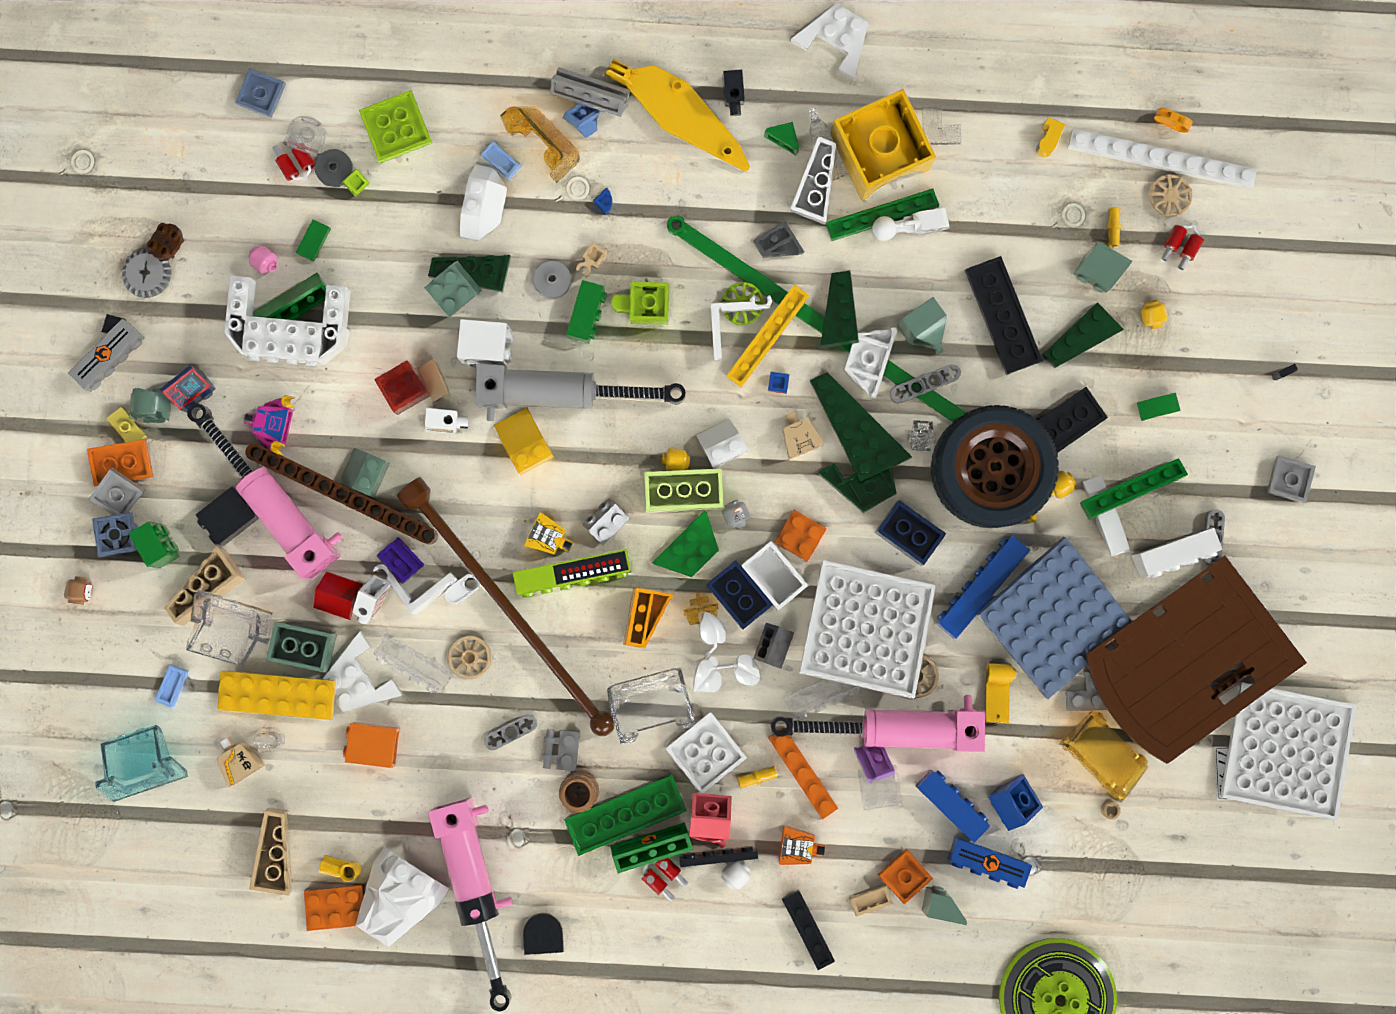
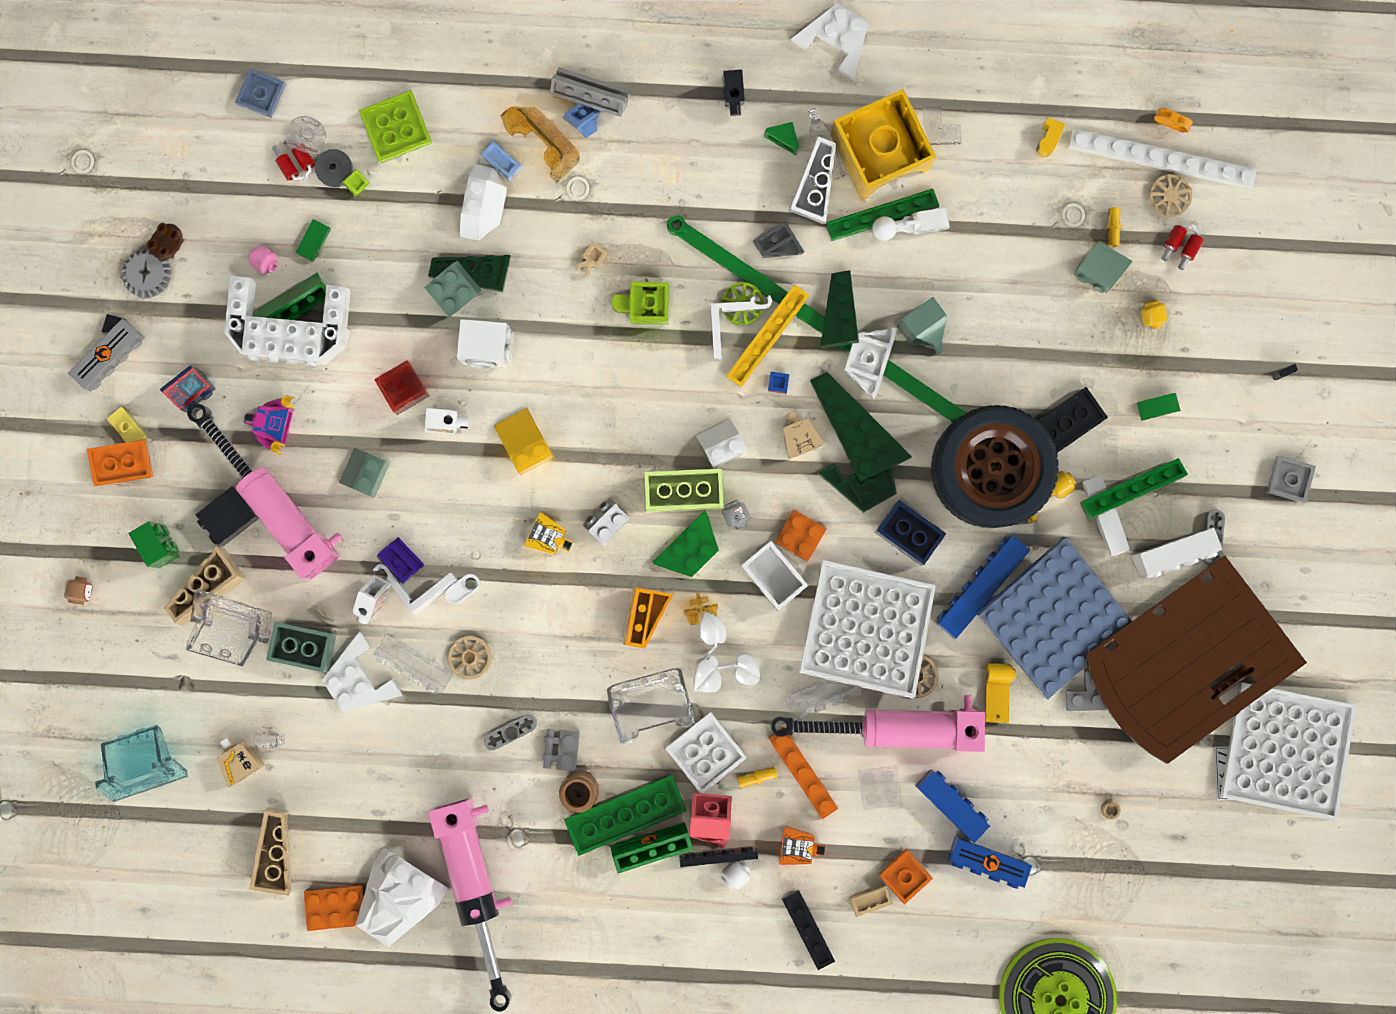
(114, 534): sand blue piece -> none
(116, 493): light grey plate -> none
(149, 405): sand green brick -> none
(171, 685): light blue tile -> none
(276, 695): yellow plate -> none
(333, 490): reddish brown beam -> none
(336, 595): red slope -> none
(338, 868): yellow piece -> none
(371, 745): orange brick -> none
(416, 496): reddish brown piece -> none
(434, 381): tan slope -> none
(543, 935): black tile -> none
(554, 389): light grey piece -> none
(556, 288): light grey plate -> none
(572, 572): brick -> none
(586, 312): green brick -> none
(604, 201): blue tile -> none
(656, 883): red piece -> none
(675, 460): yellow head -> none
(679, 110): yellow wing -> none
(739, 595): dark blue brick -> none
(773, 645): flat silver brick -> none
(874, 762): medium lavender plate -> none
(922, 435): clear brick -> none
(924, 381): light grey beam -> none
(940, 906): sand green slope -> none
(1003, 315): black plate -> none
(1015, 802): blue slope -> none
(1086, 333): dark green wing -> none
(1105, 756): clear yellow windscreen -> none

